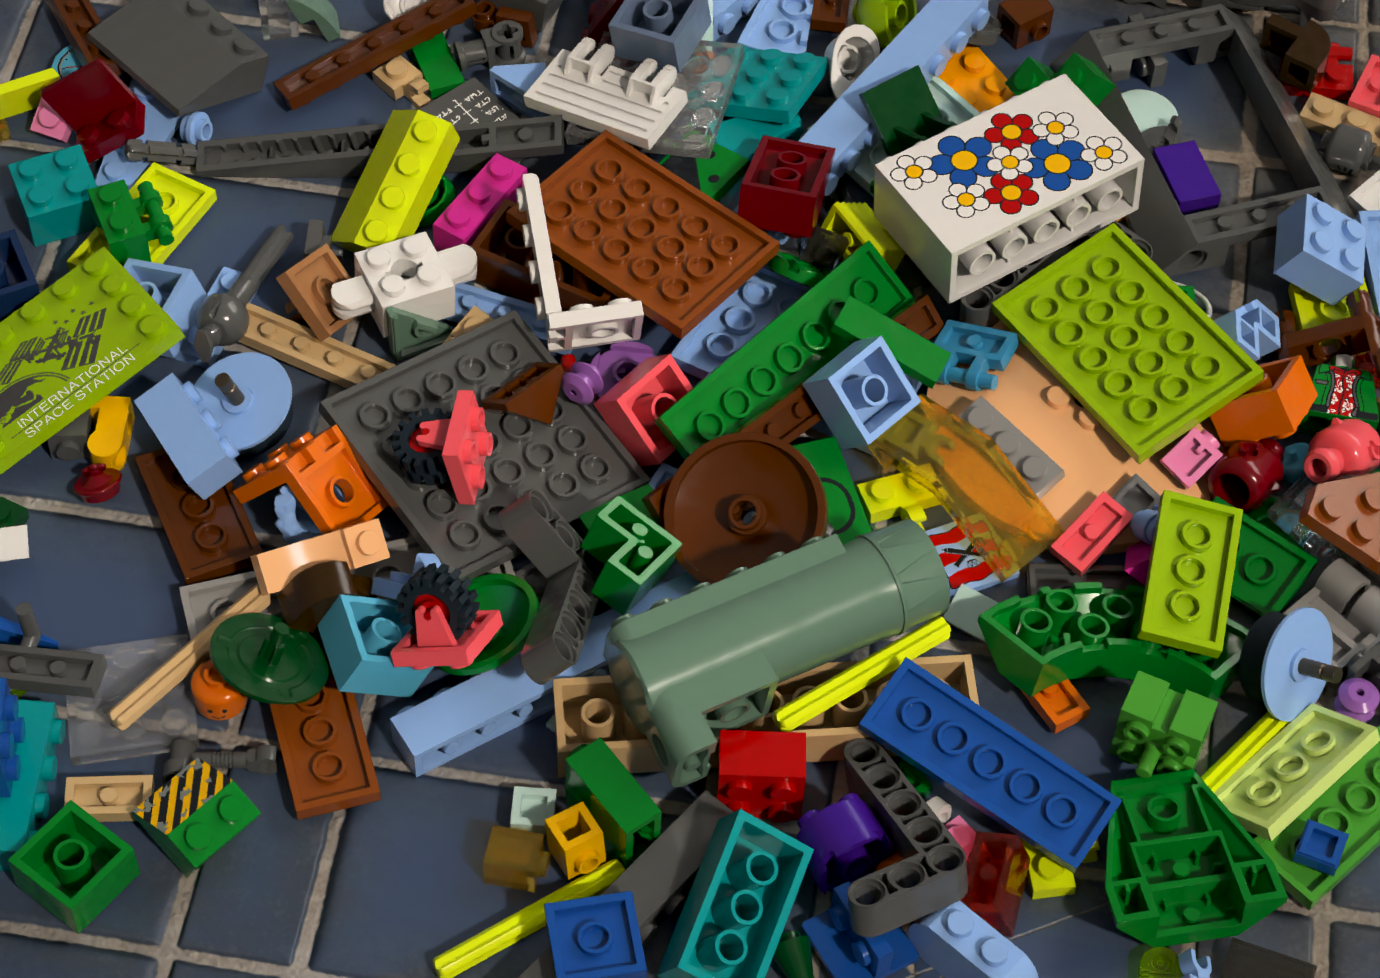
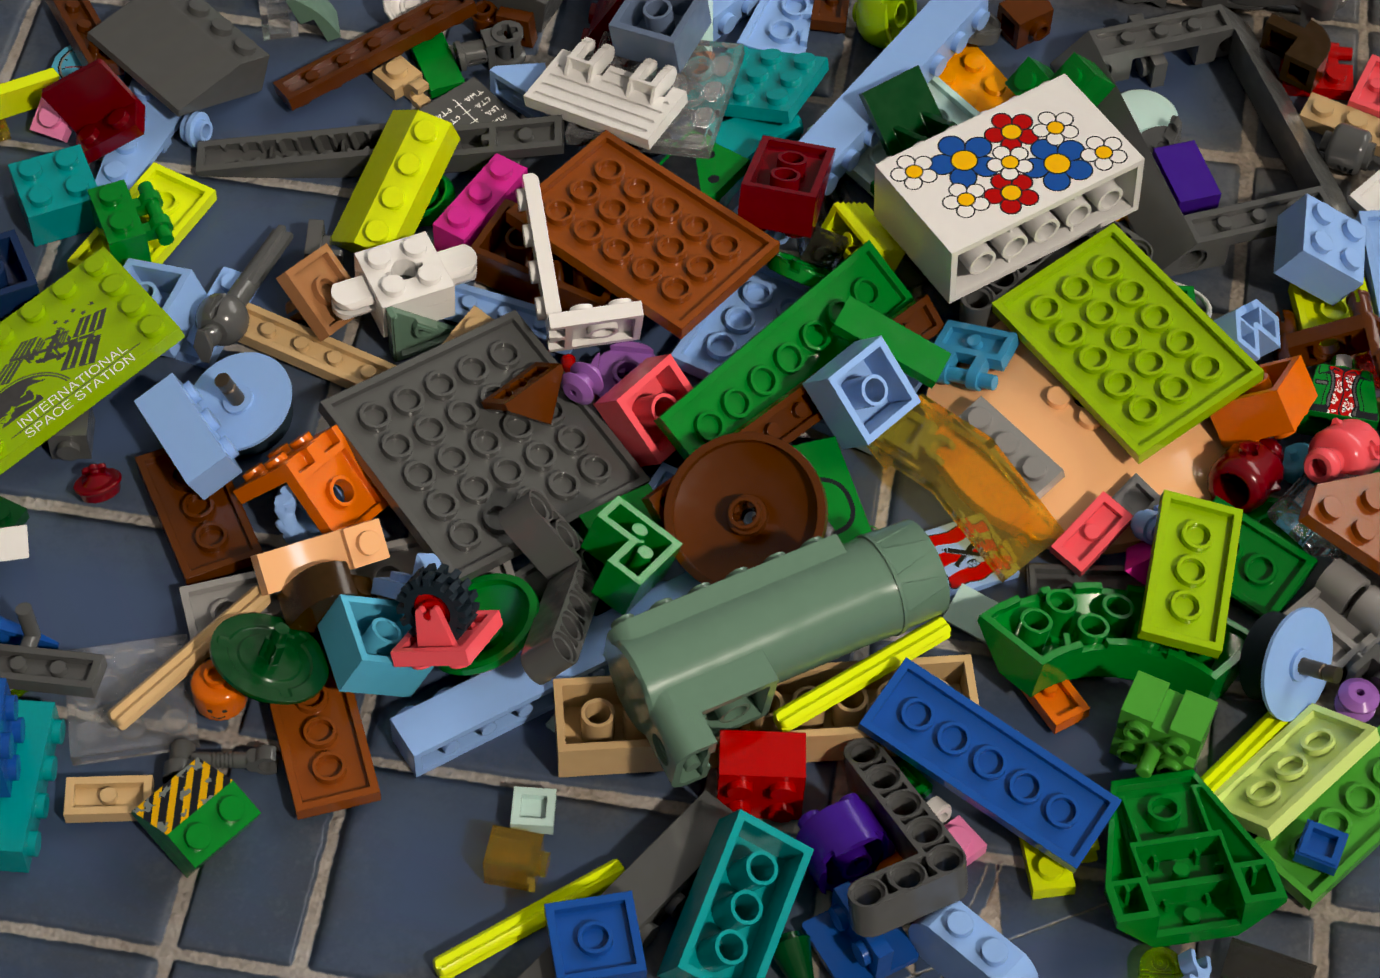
(74, 866): green brick -> none
(114, 426): yellow leg -> none
(160, 152): dark grey axle -> none
(446, 445): coral plate -> none
(575, 840): yellow brick -> none
(614, 799): green brick -> none
(850, 56): white piece -> none
(895, 497): neon yellow plate -> none
(997, 879): clear red brick -> none
(1192, 456): bright pink bracket -> none

